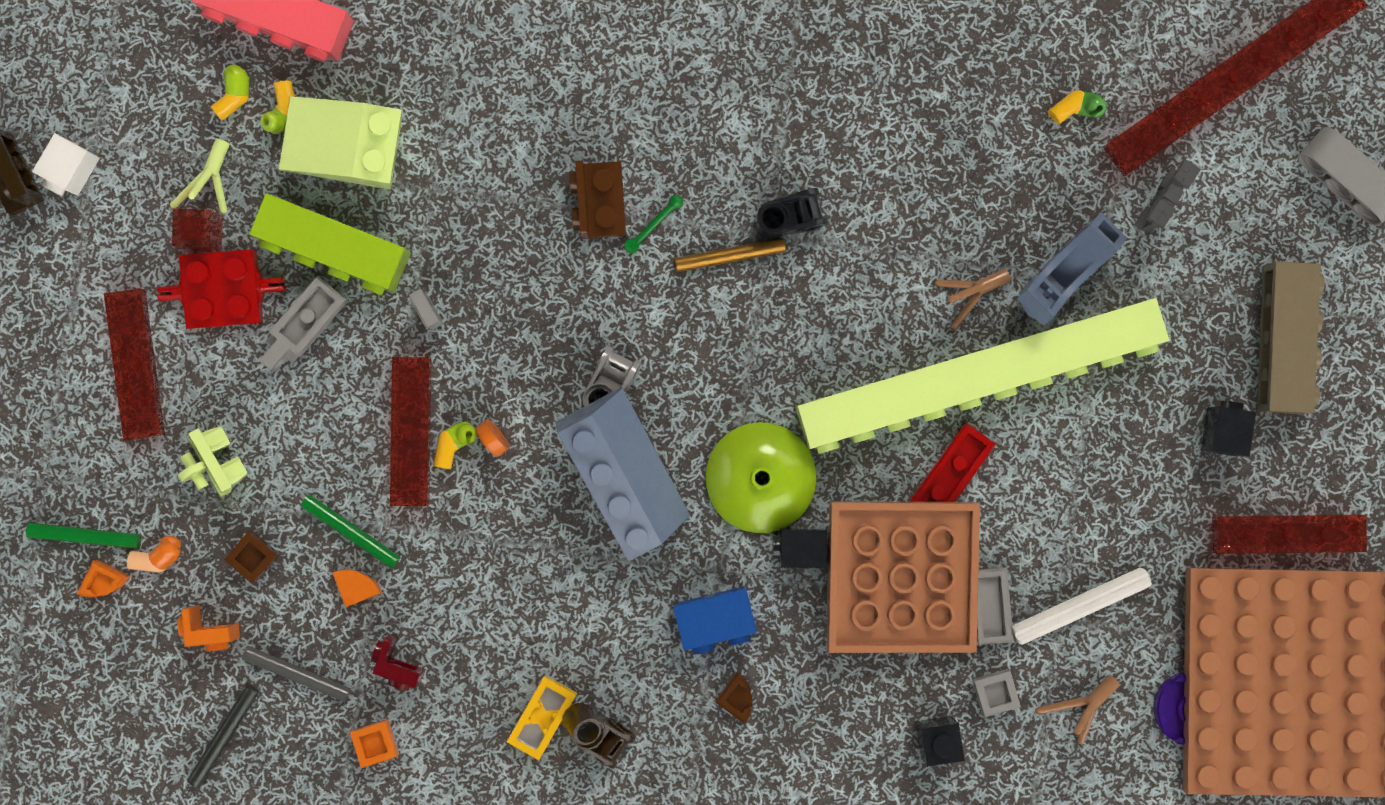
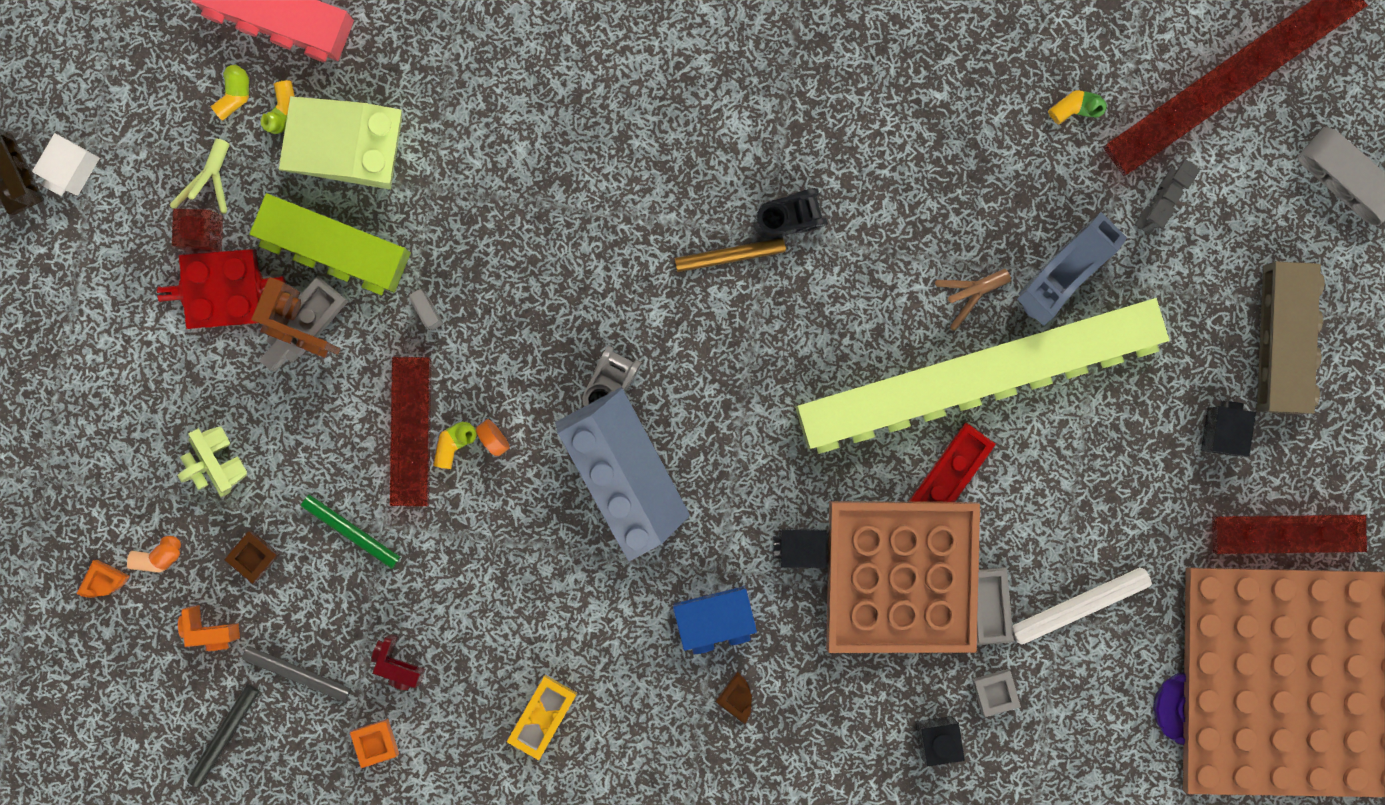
(83, 535): green bar -> none
(134, 364): clear red plate -> none
(275, 308): none -> dark orange bracket
(355, 586): orange tile -> none
(599, 200): reddish brown bracket -> none
(601, 737): dark brown piece -> none
(632, 245): green hinge -> none
(733, 472): lime dish -> none
(1092, 701): medium nougat plant -> none

